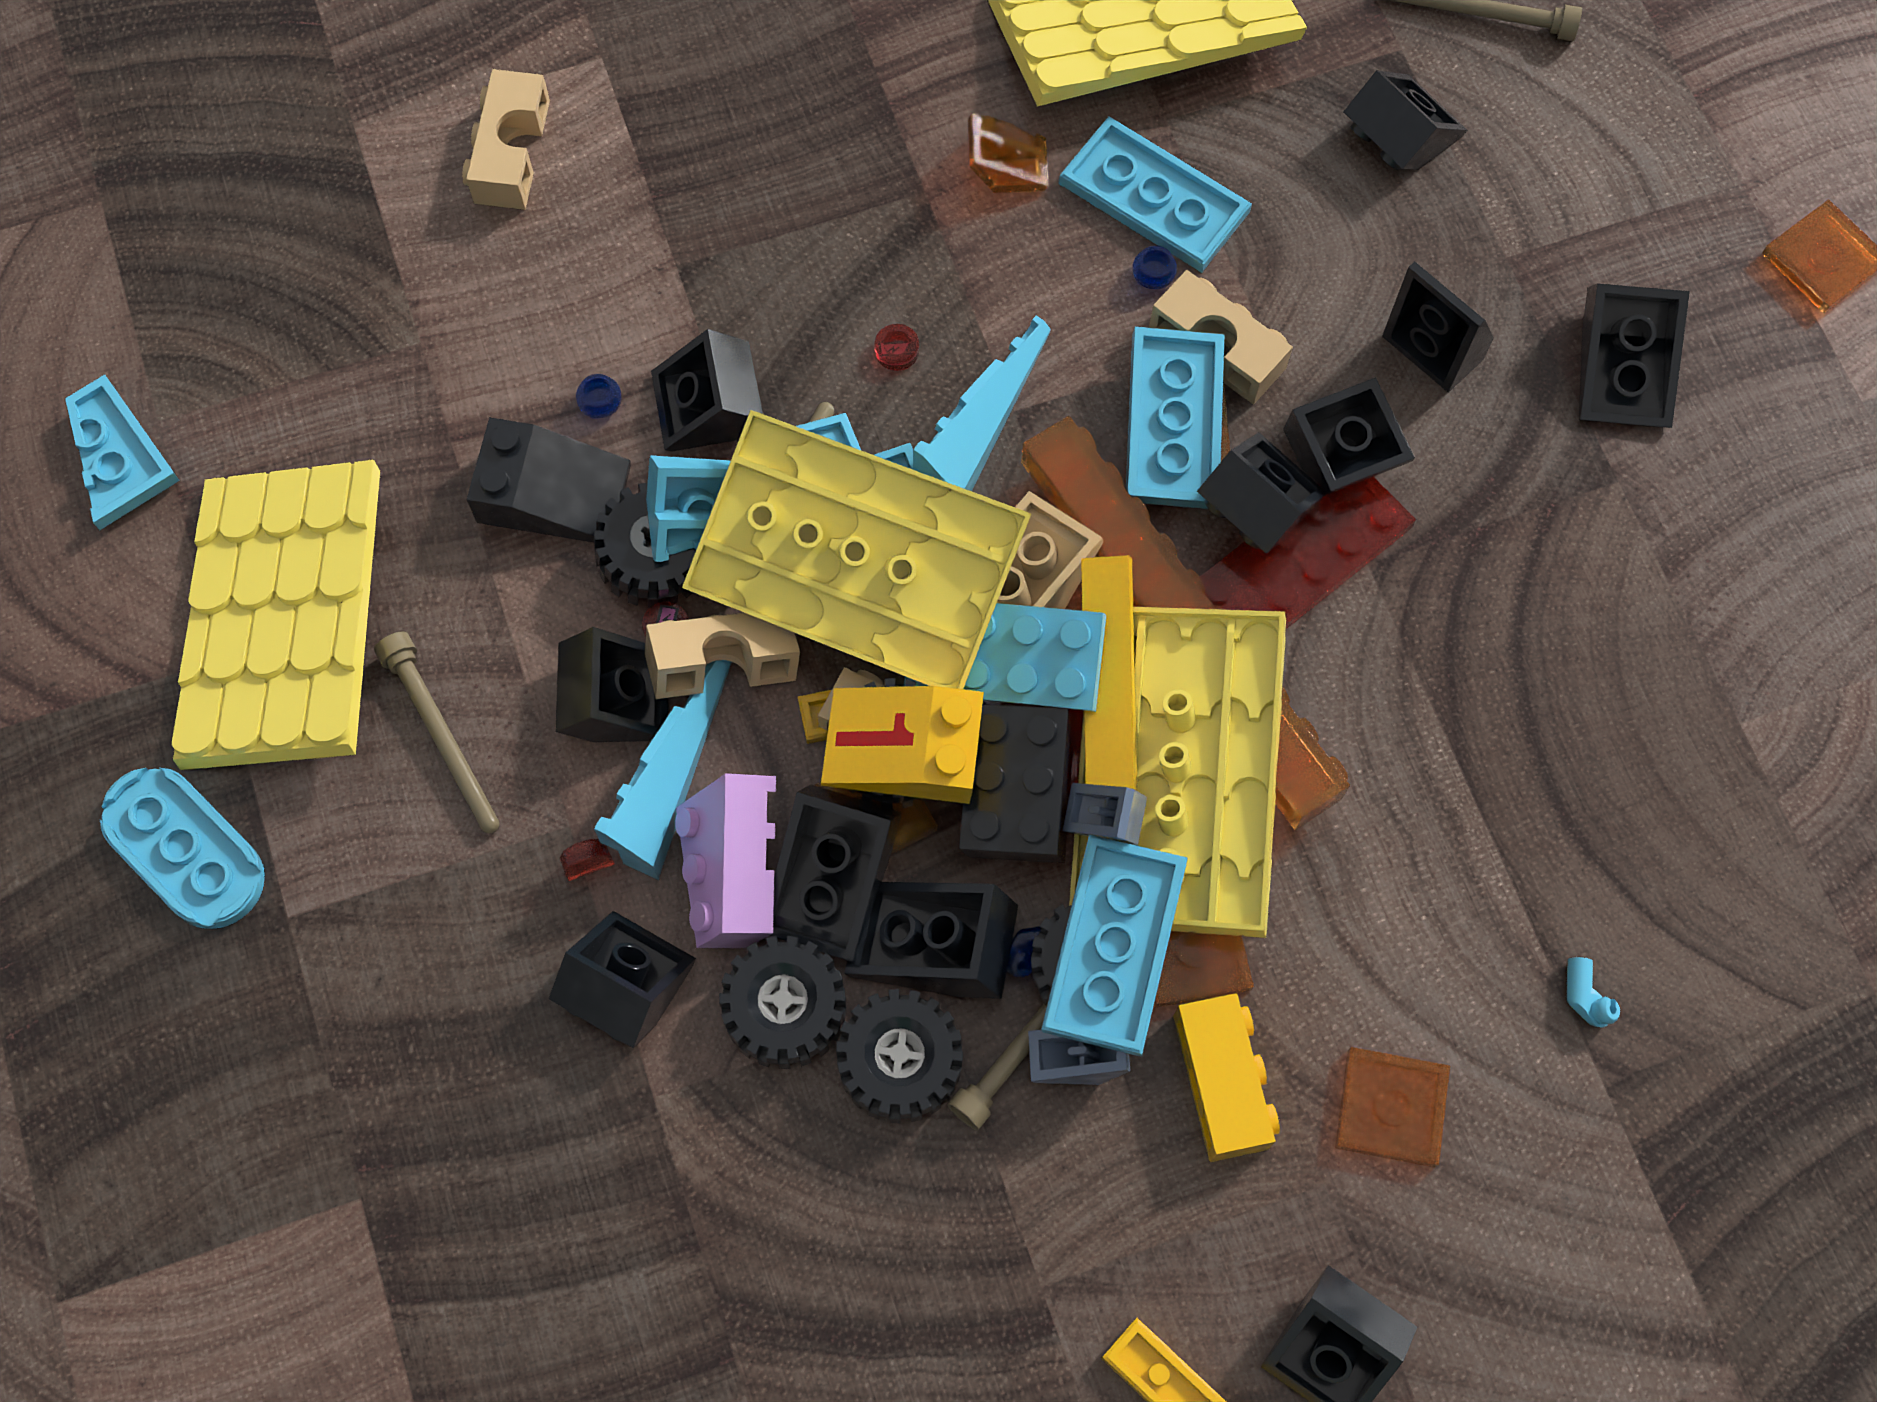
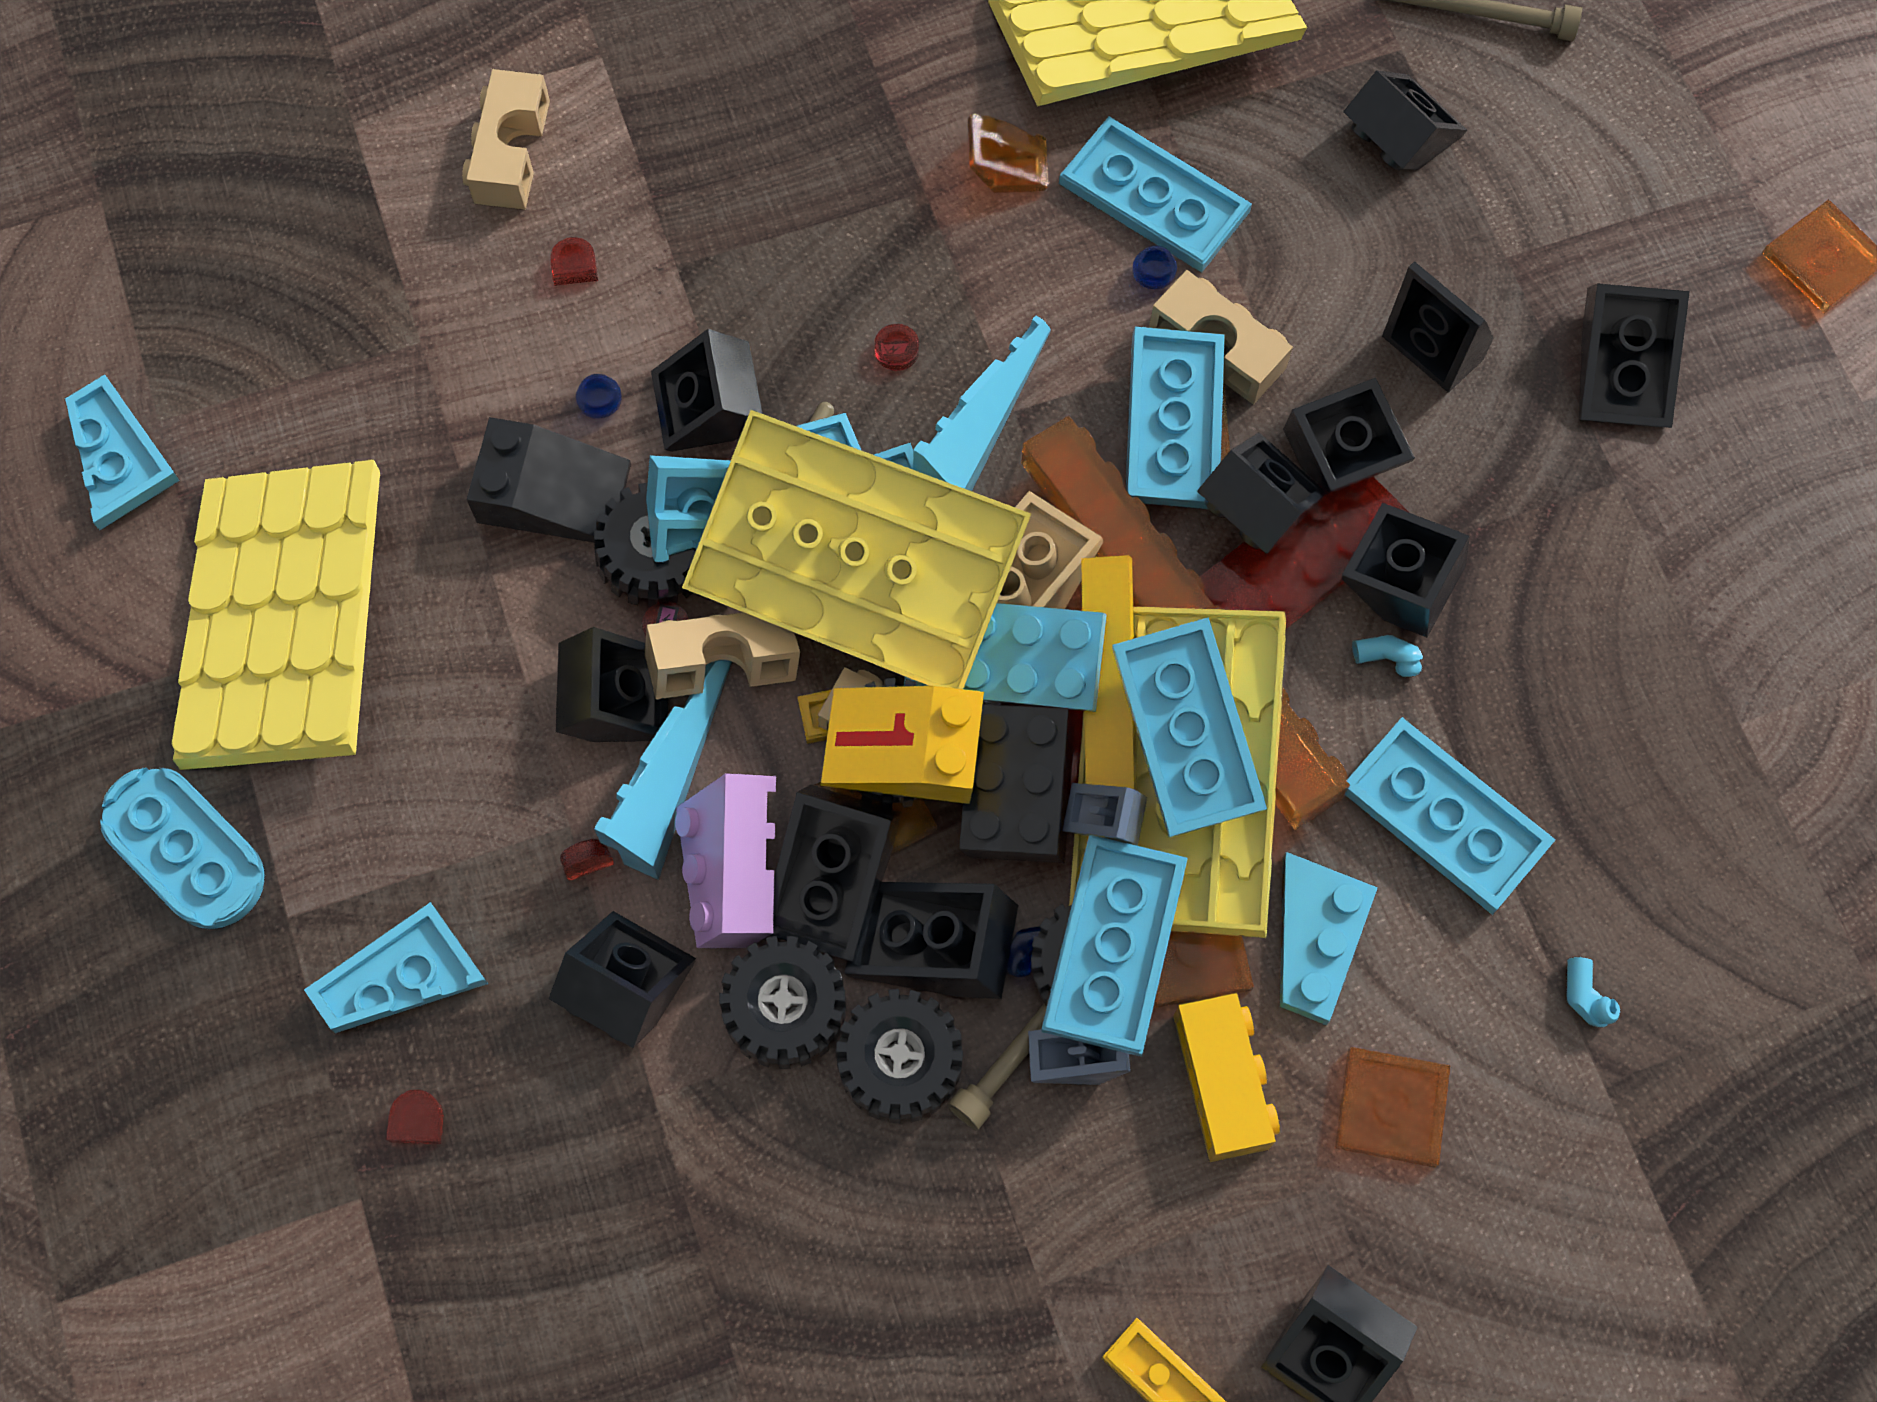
(396, 973): none -> medium azure wing
(398, 655): dark tan piece -> none
(415, 1119): none -> clear red tile
(573, 262): none -> clear red tile
(1189, 727): none -> medium azure plate
(1320, 934): none -> medium azure wing
(1392, 648): none -> medium azure arm
(1407, 568): none -> black slope
(1447, 815): none -> medium azure plate

